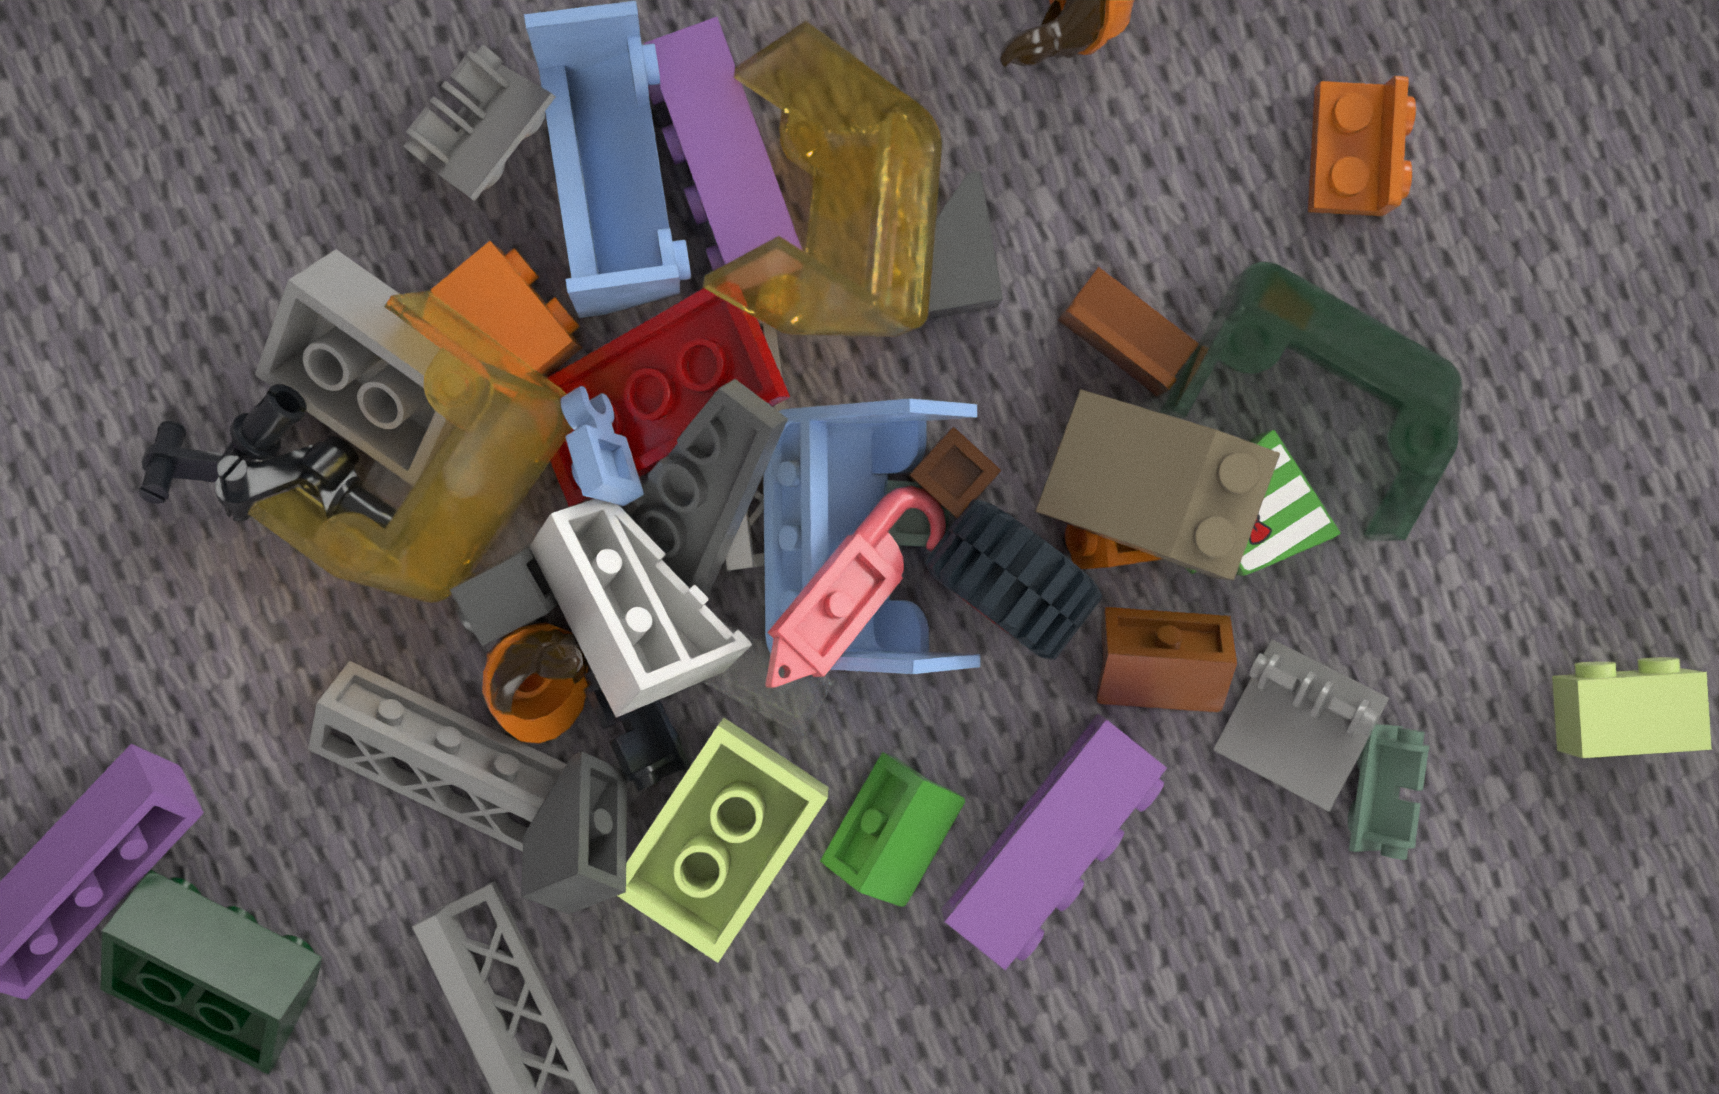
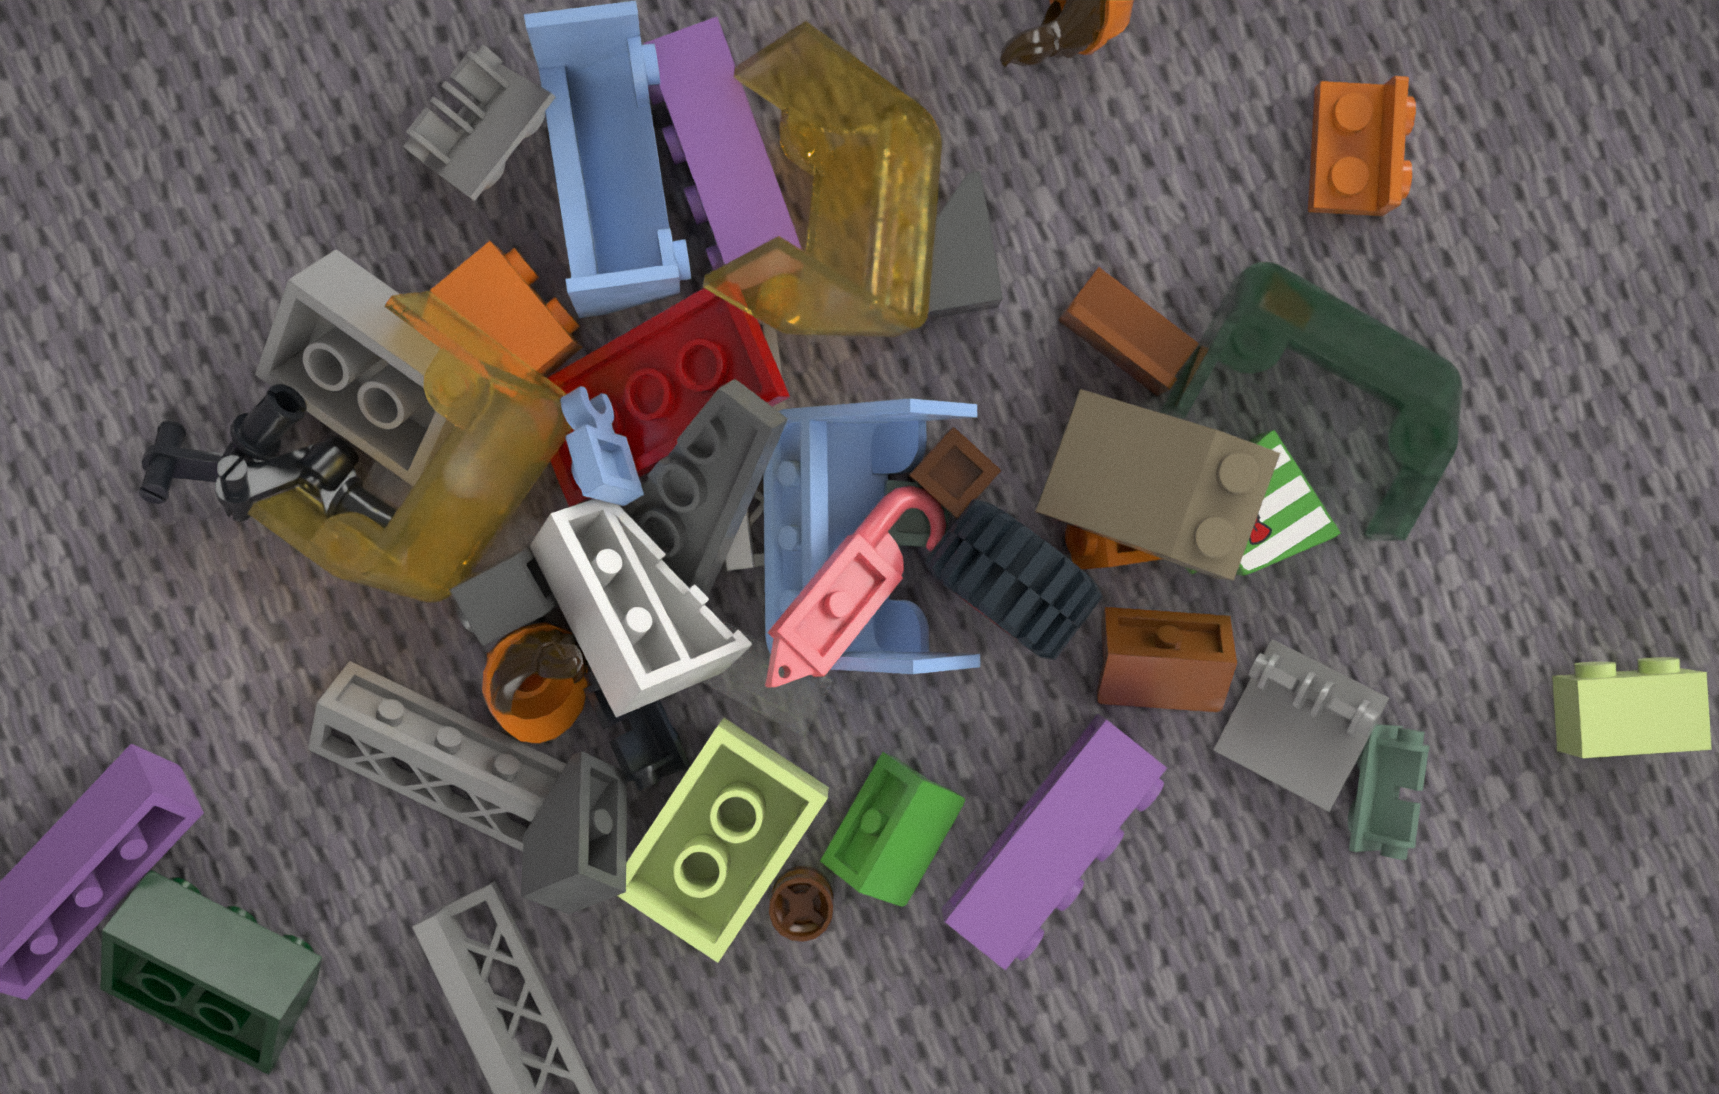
(797, 914): none -> reddish brown wheel

